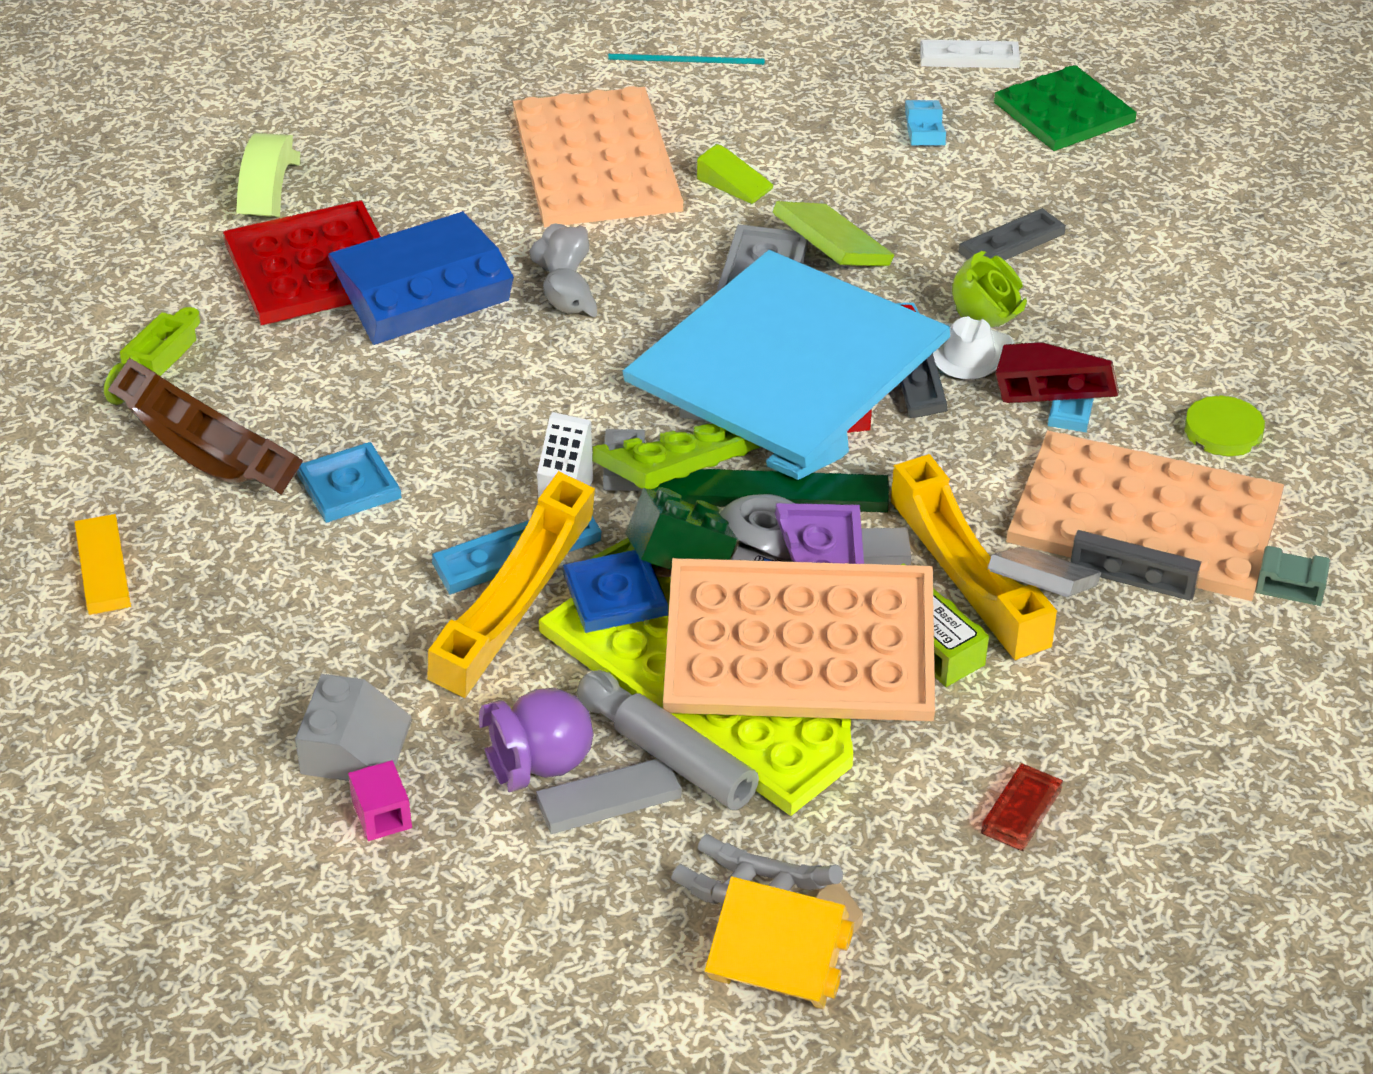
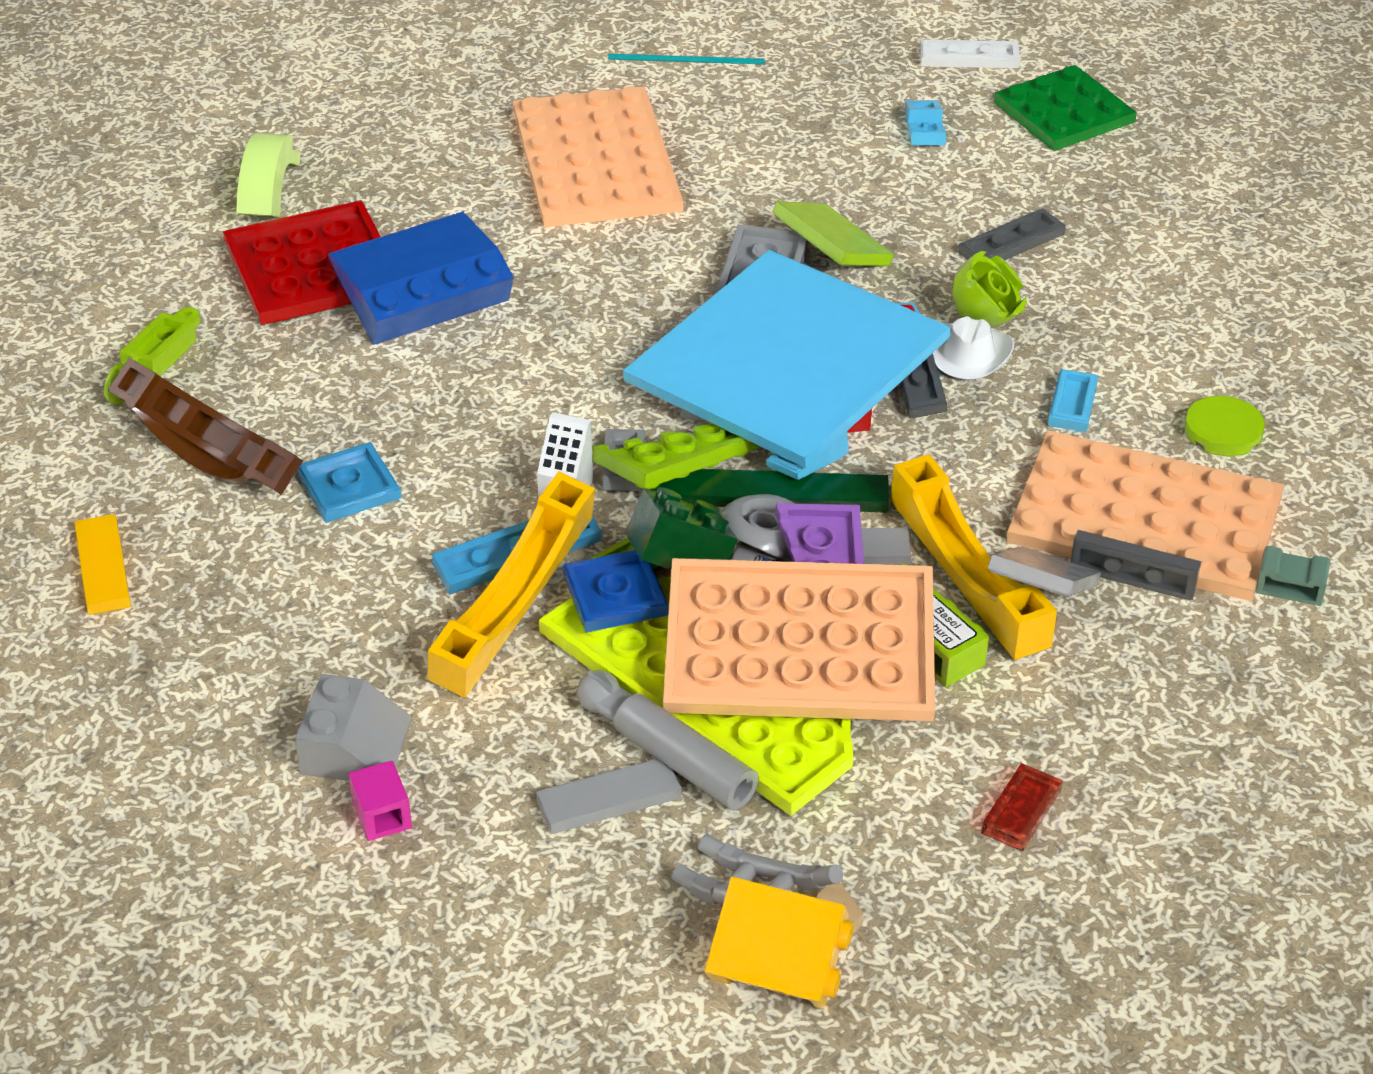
(540, 735): medium lavender tile -> none
(561, 253): light grey animal -> none
(731, 174): lime slope -> none
(1052, 373): dark red slope -> none

